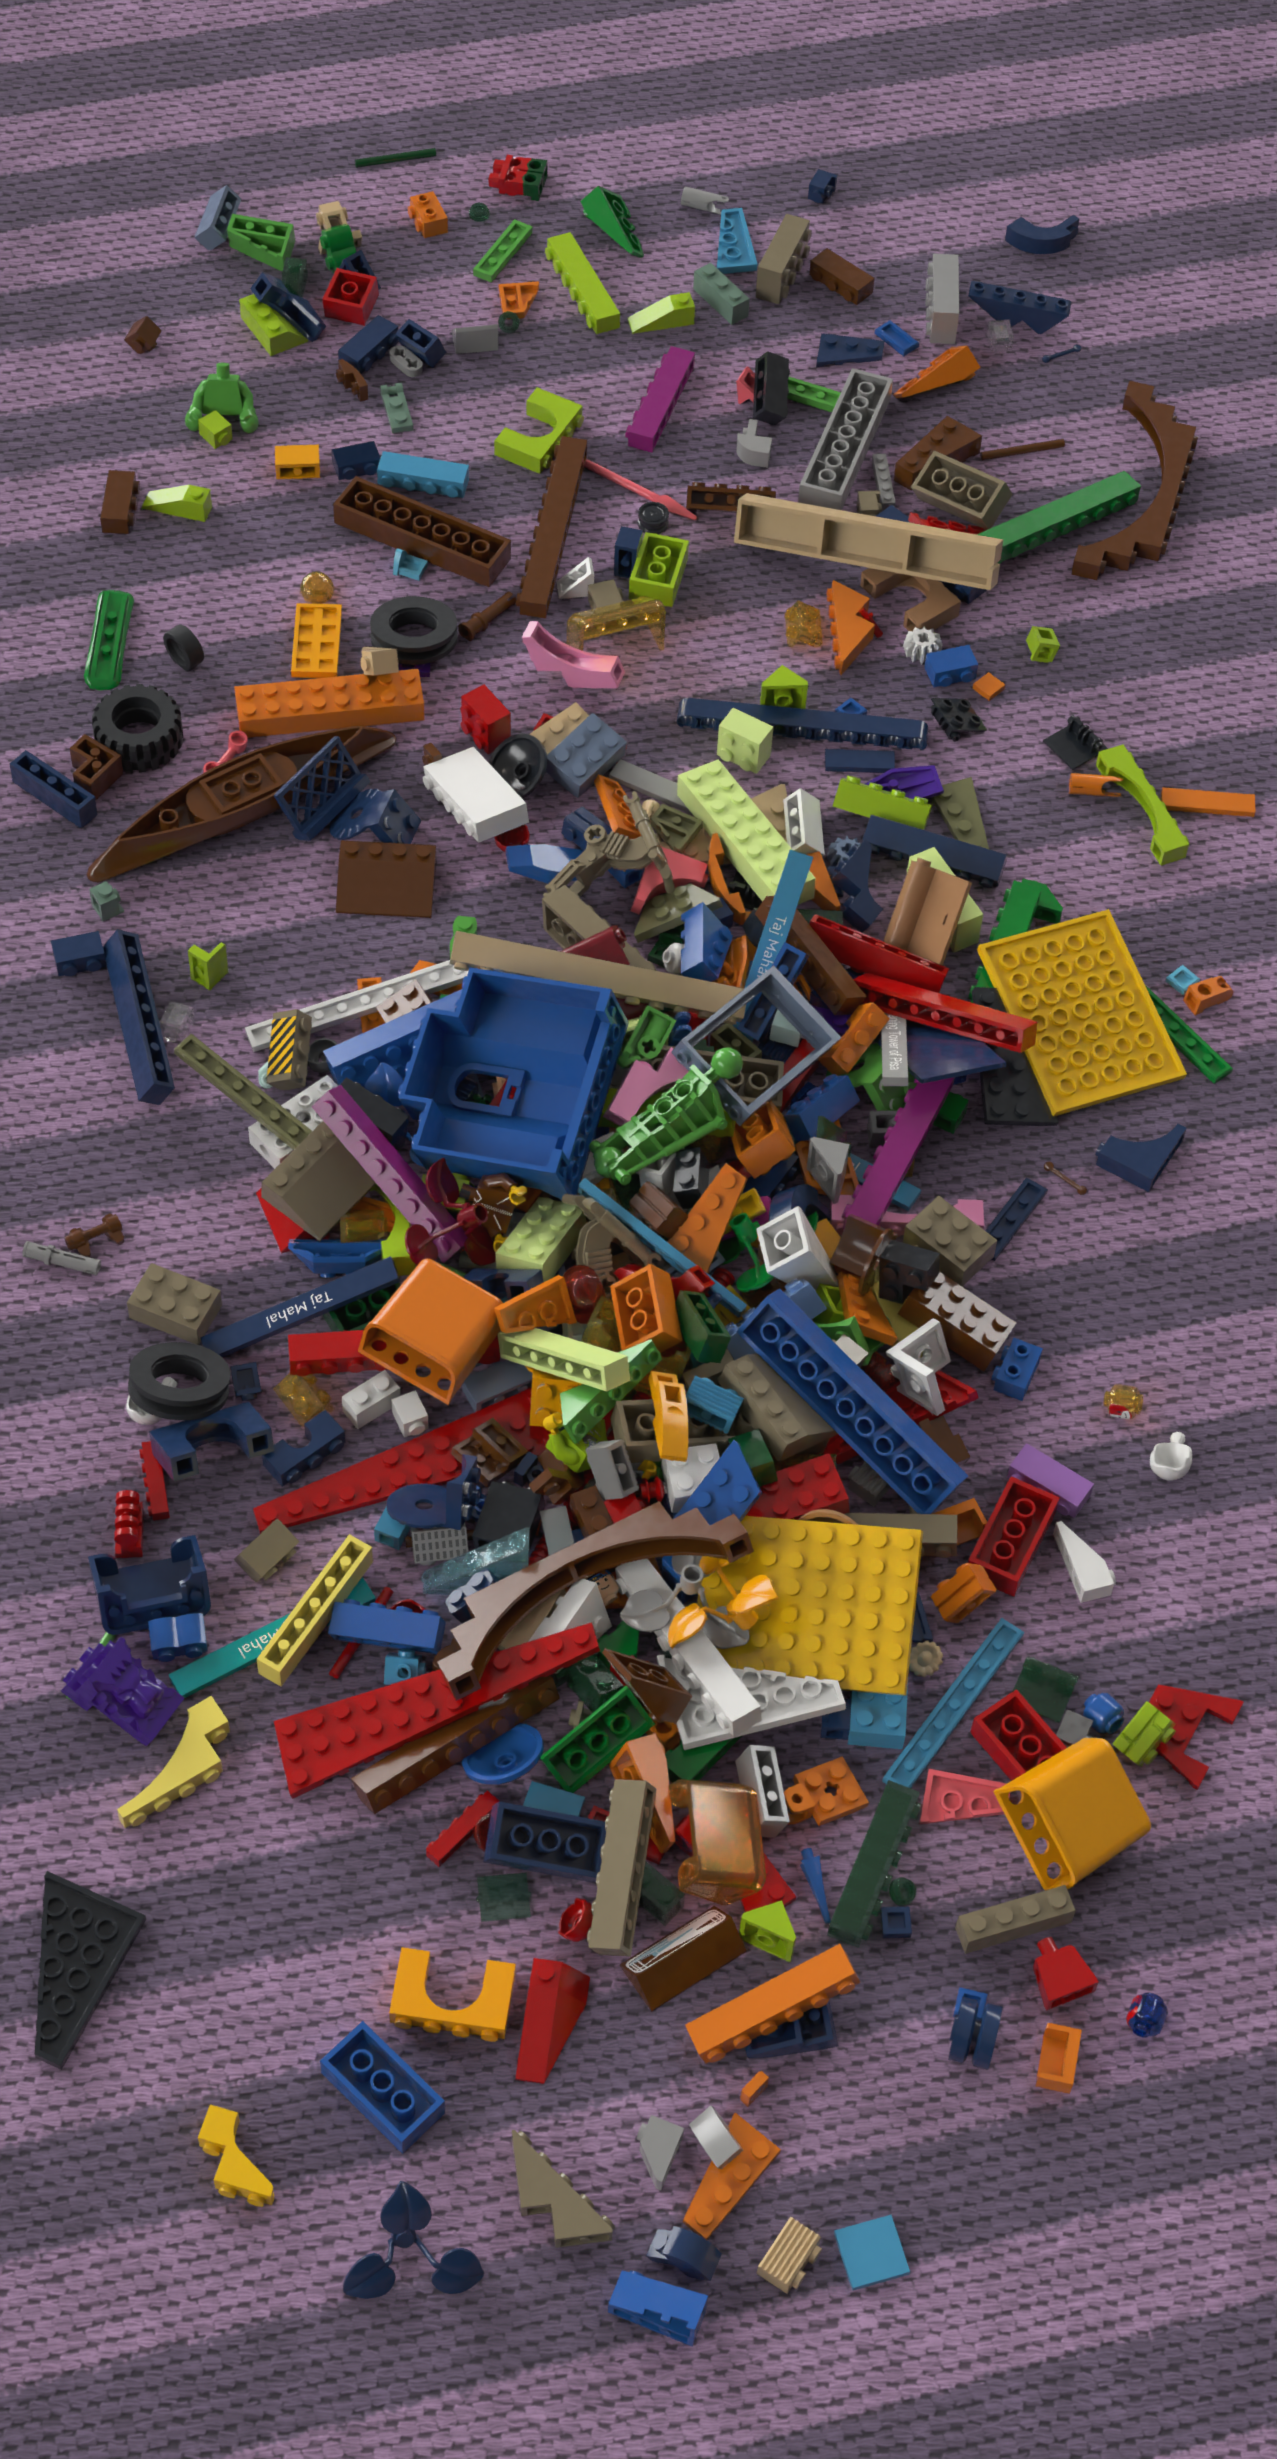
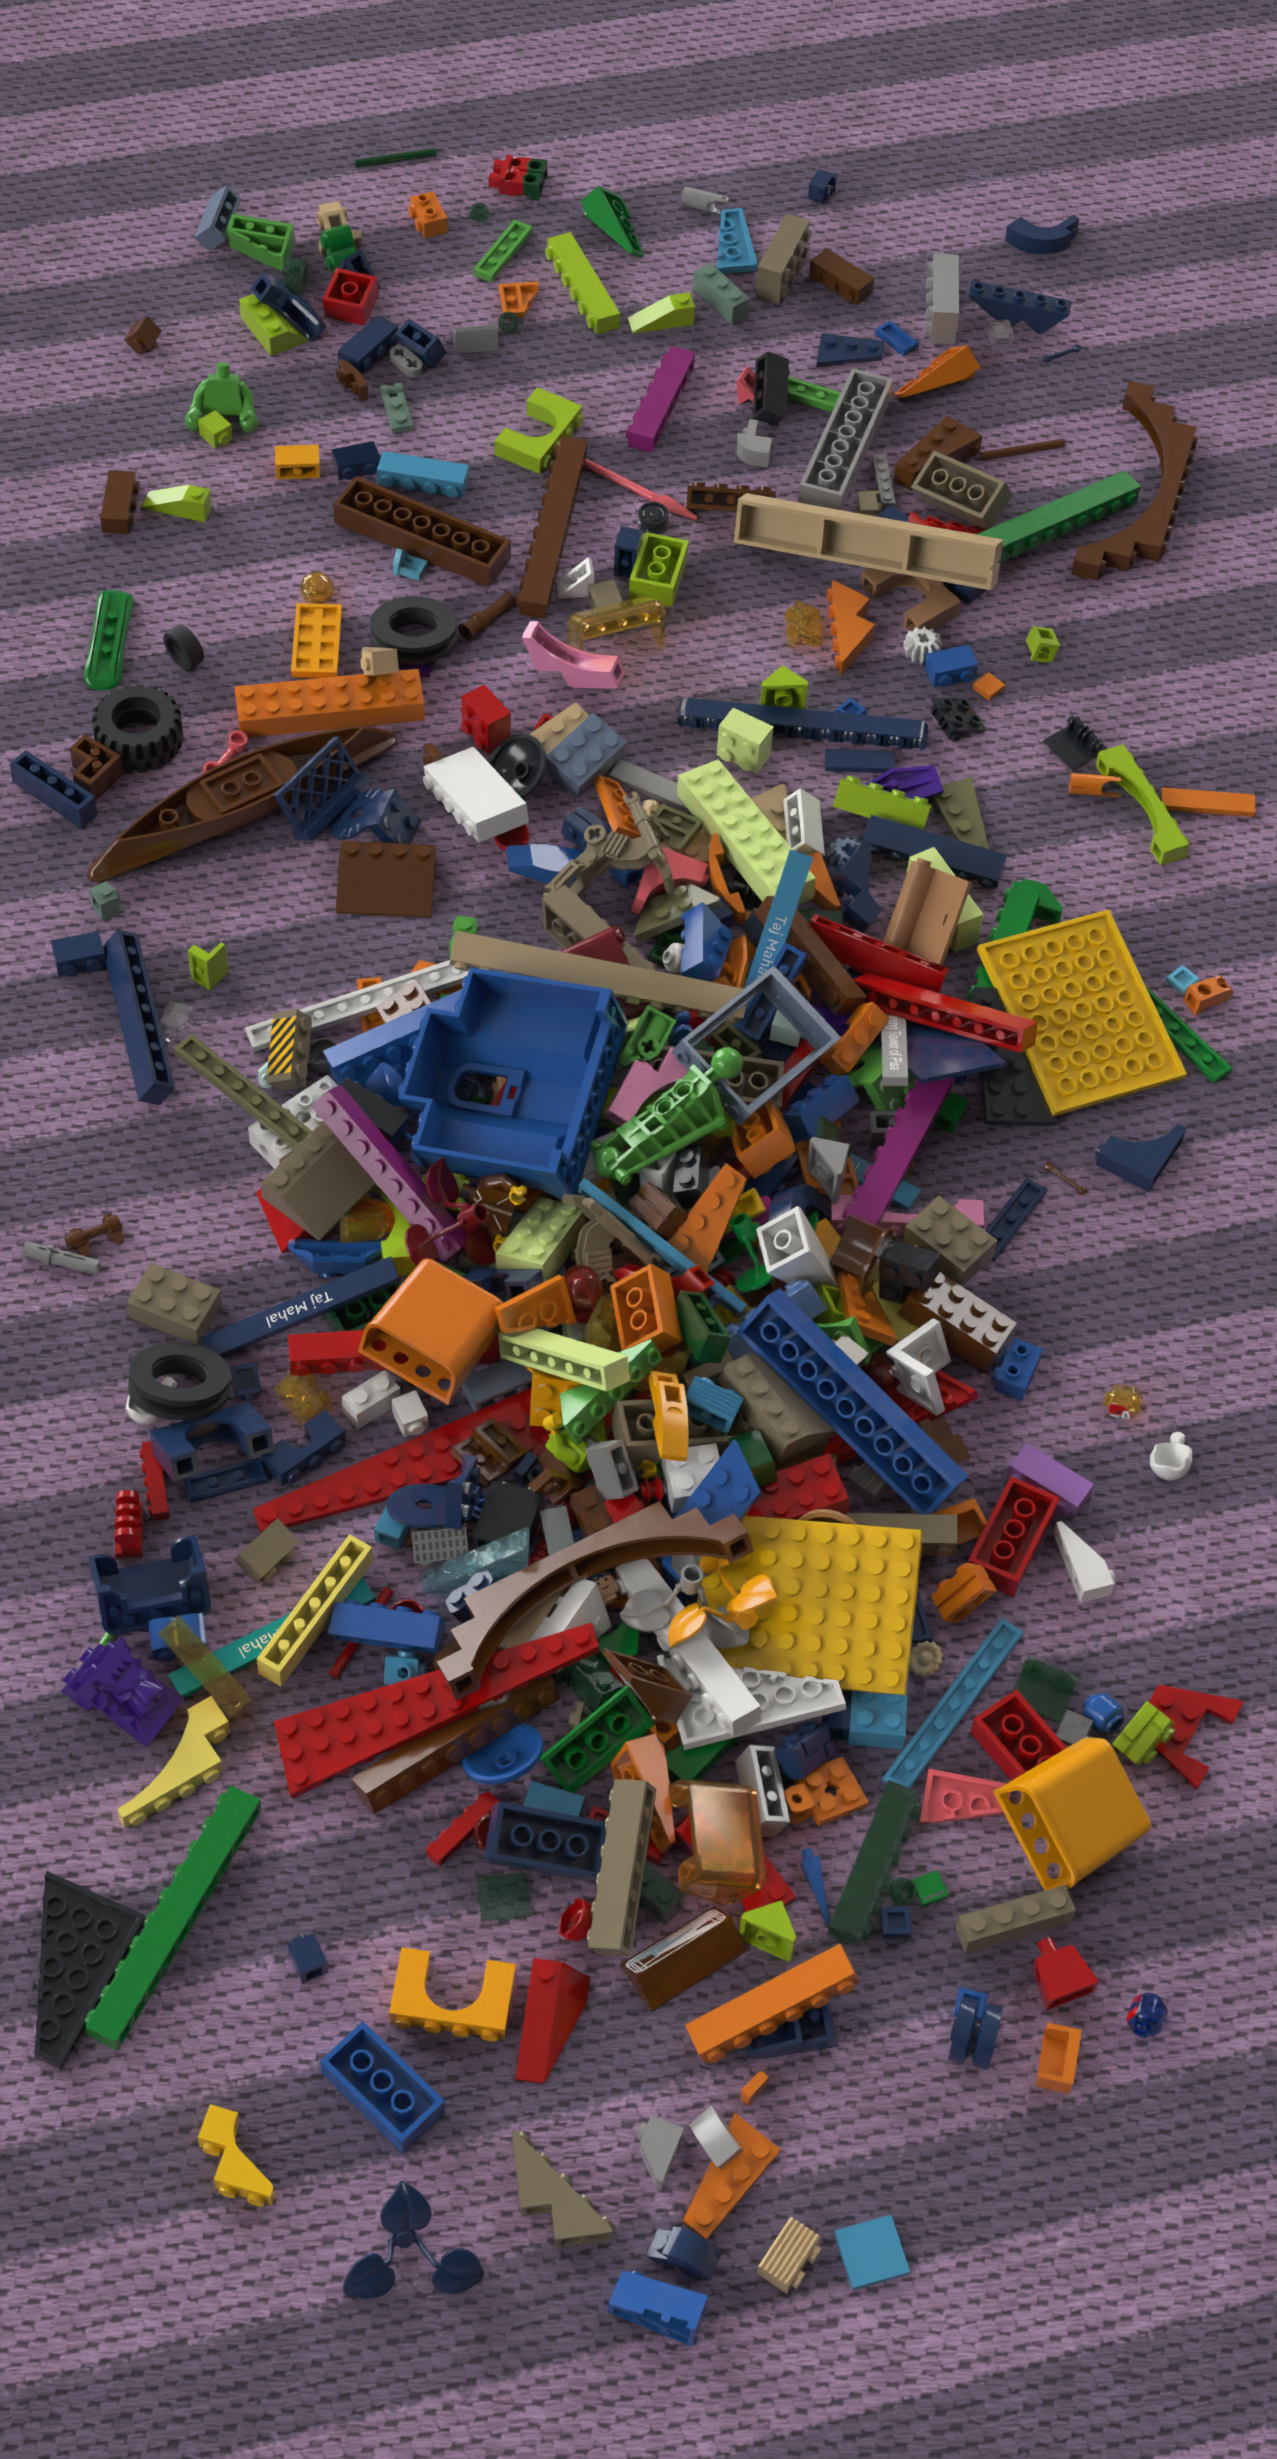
(173, 1918): none -> green brick
(205, 1666): none -> clear yellow brick
(226, 1480): none -> dark blue tile
(307, 1957): none -> dark blue brick
(805, 1750): none -> dark blue brick
(868, 616): red piece -> none
(930, 1888): none -> green tile

